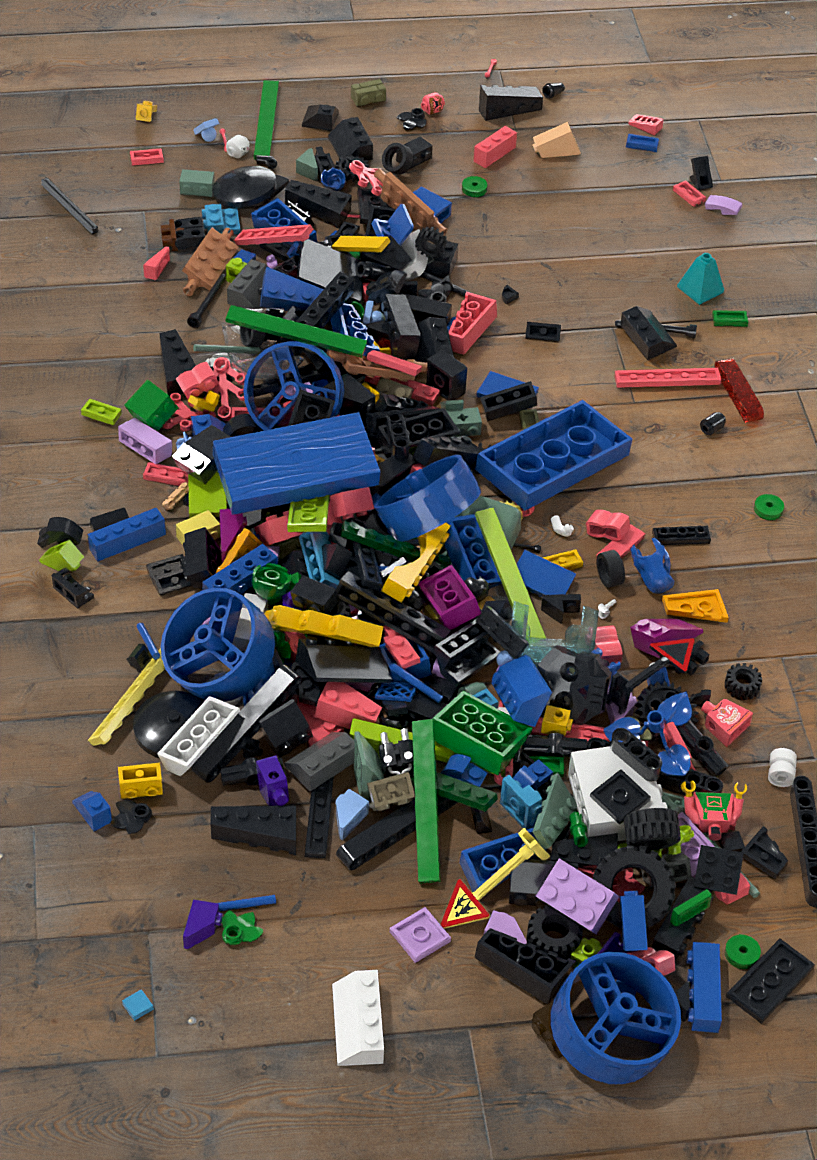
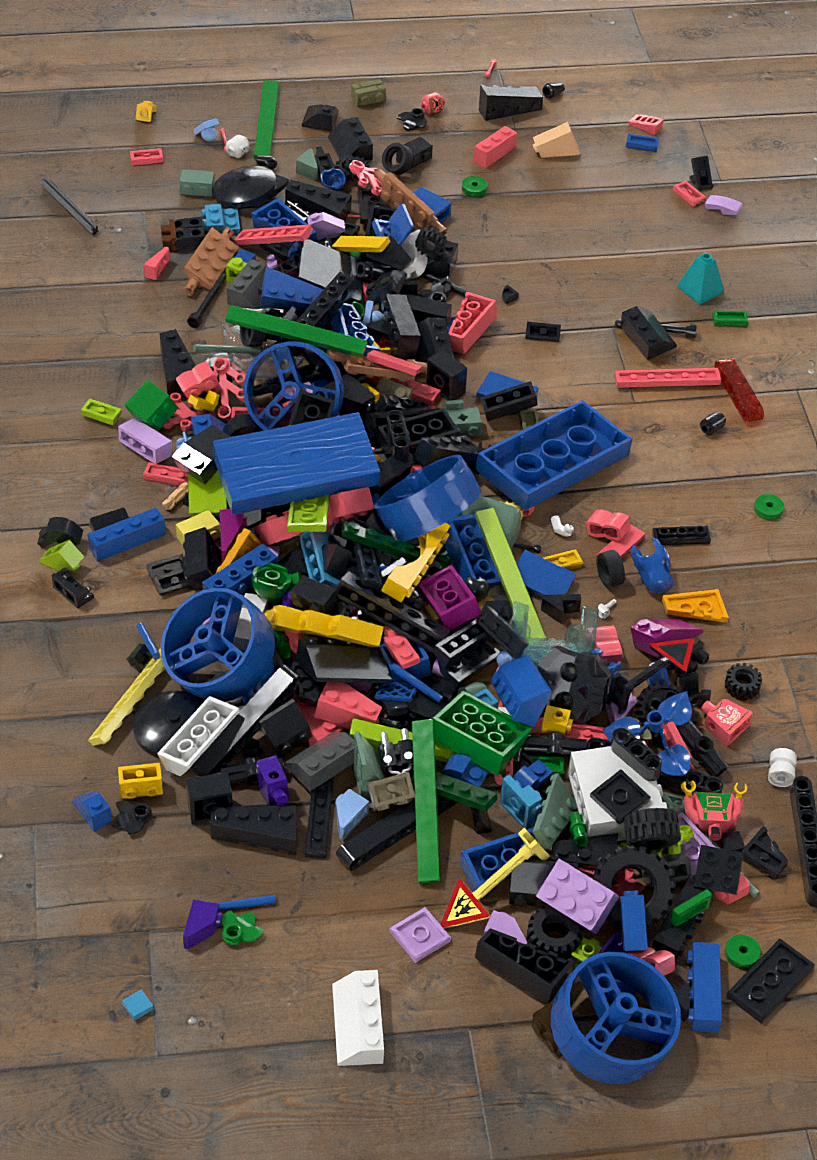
(207, 792): none -> black brick
(326, 225): none -> lavender slope
(688, 682): none -> black tile

